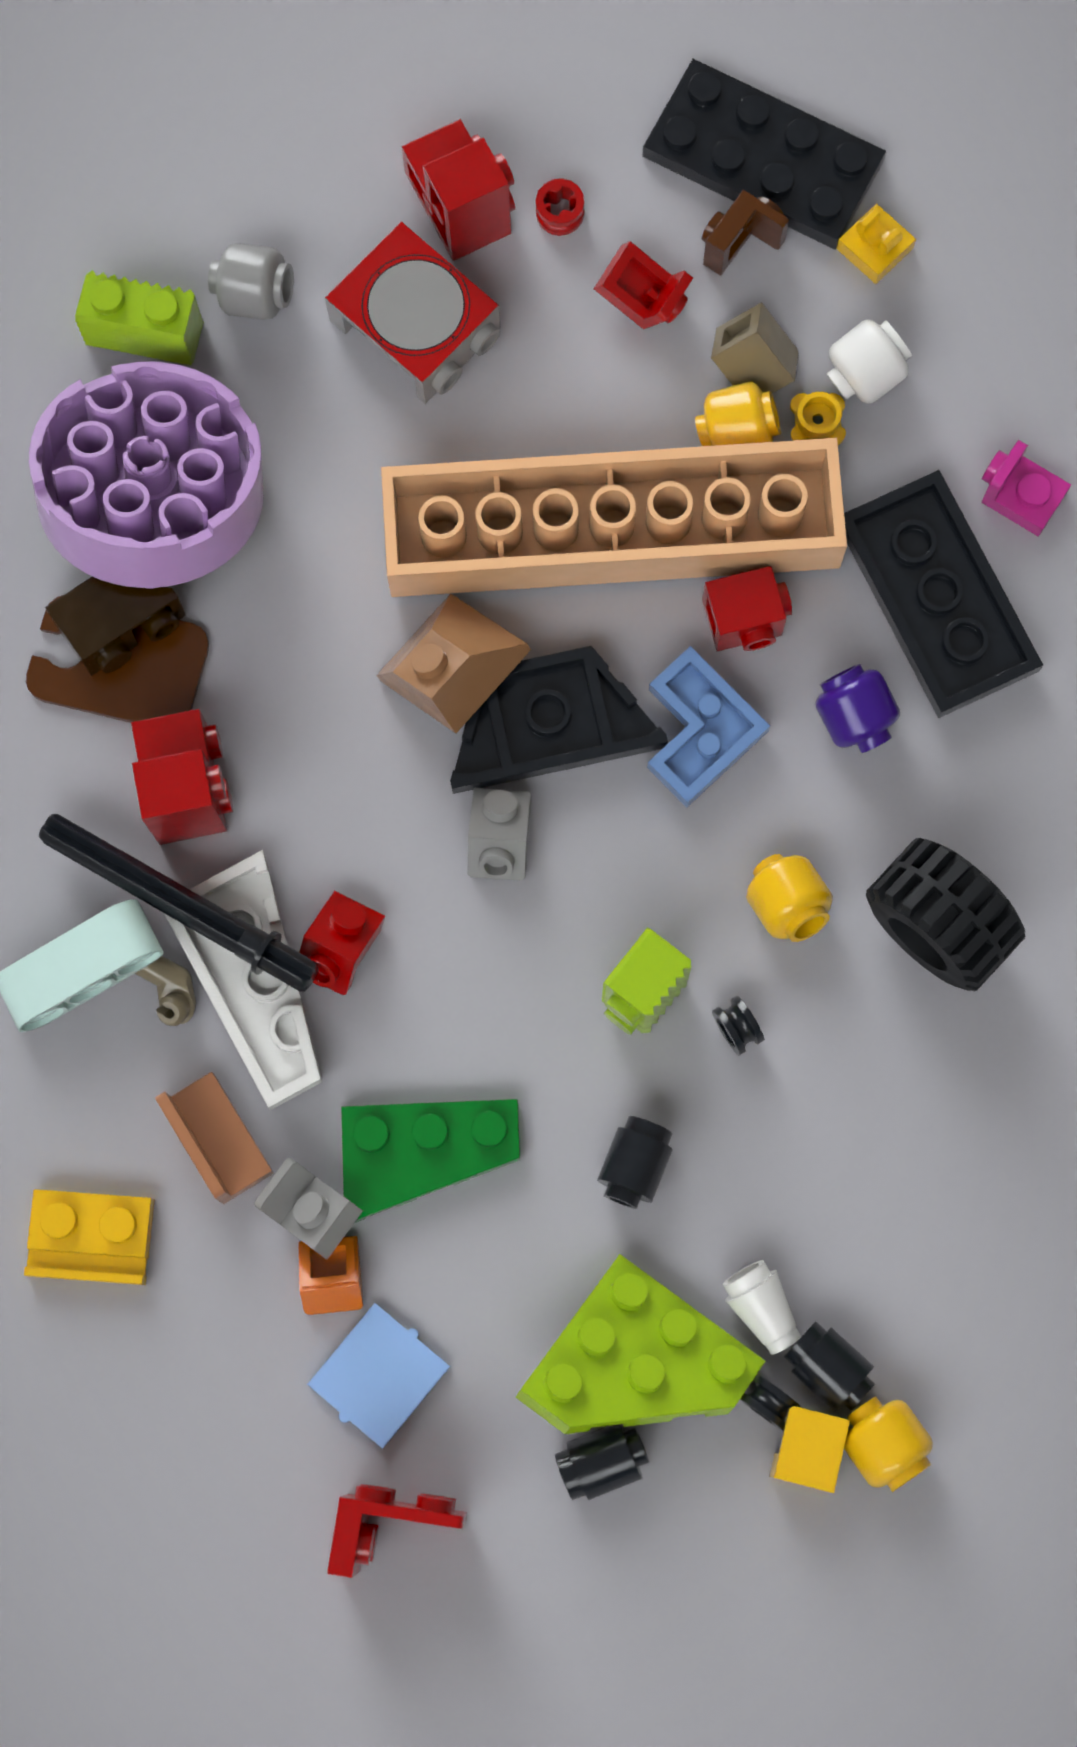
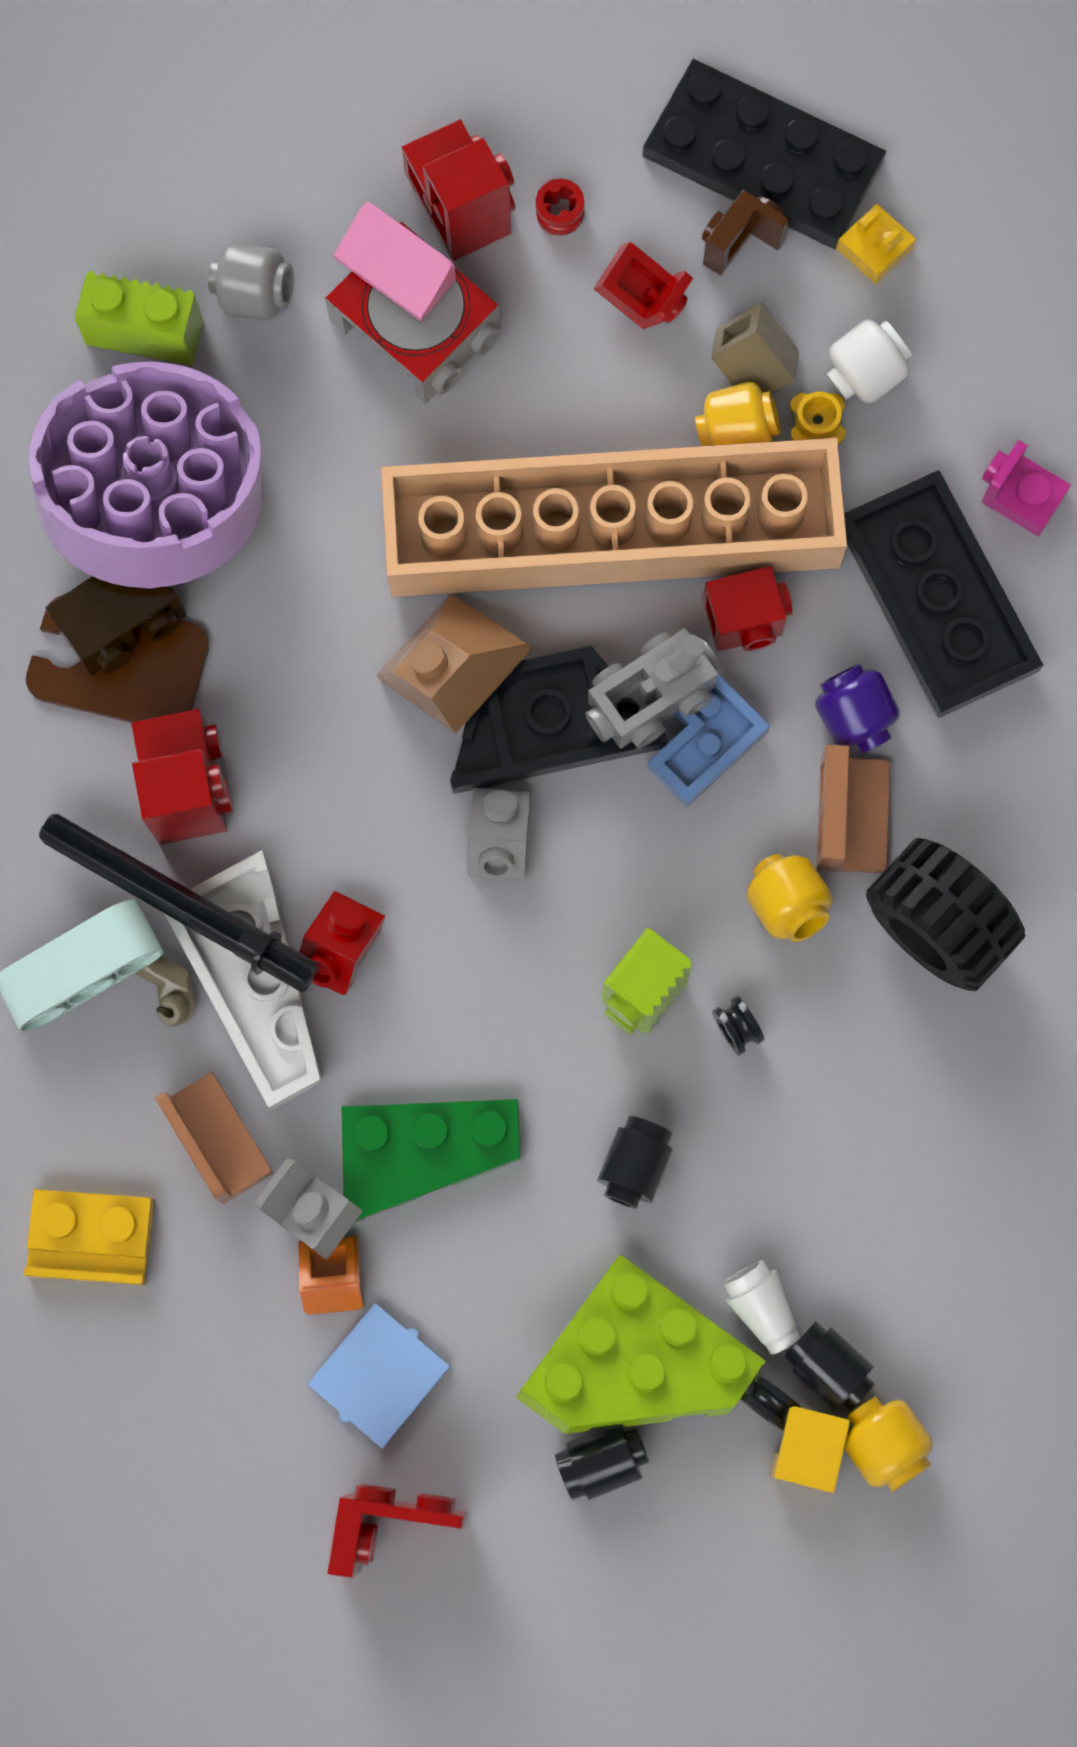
(395, 261): none -> bright pink slope
(666, 679): none -> light grey brick
(852, 812): none -> nougat panel

